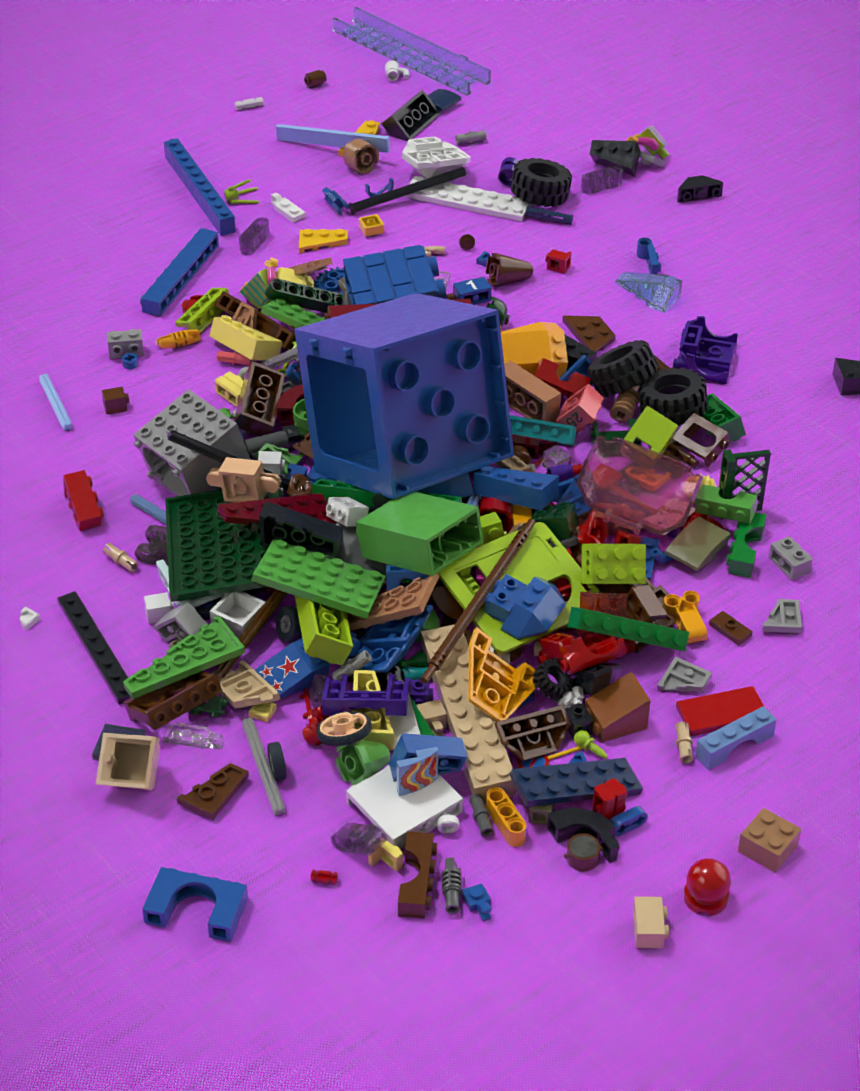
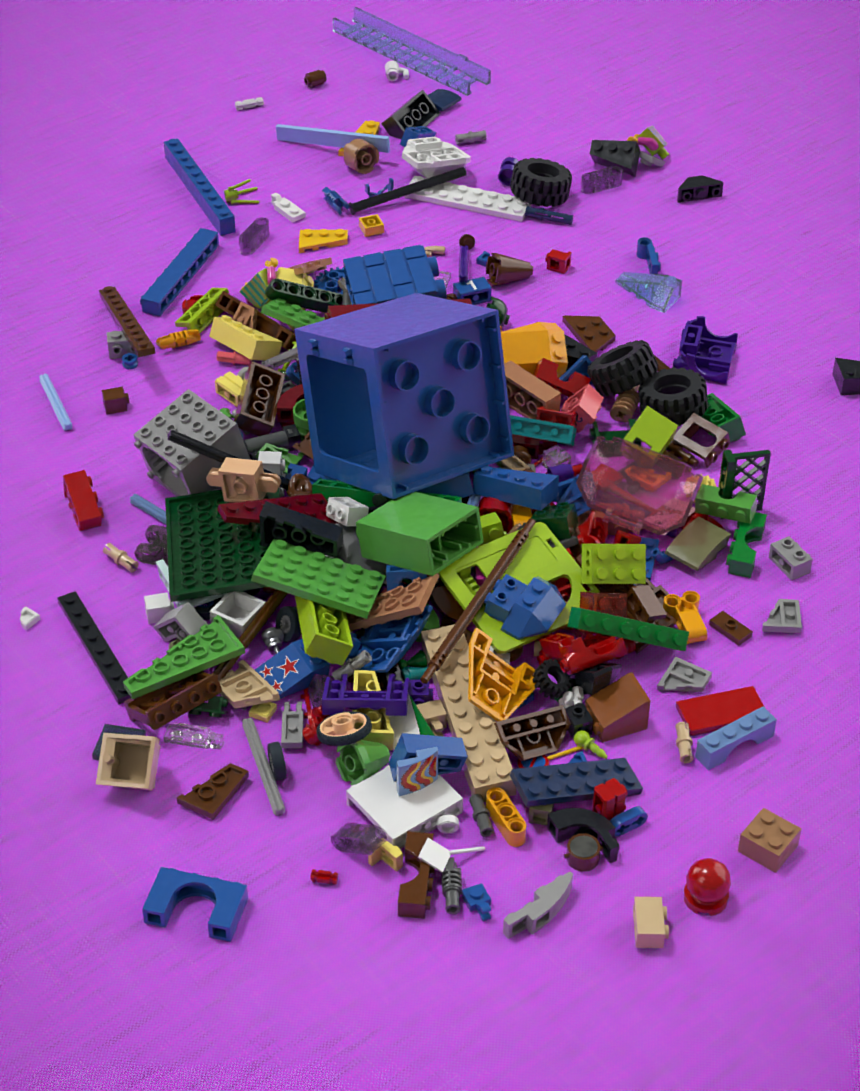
(126, 321): none -> reddish brown plate
(273, 638): none -> dark grey piece
(292, 726): none -> light grey hinge
(416, 132): none -> blue slope
(438, 856): none -> white piece
(463, 264): none -> dark purple axle
(546, 905): none -> light grey slope
(556, 416): none -> red hinge

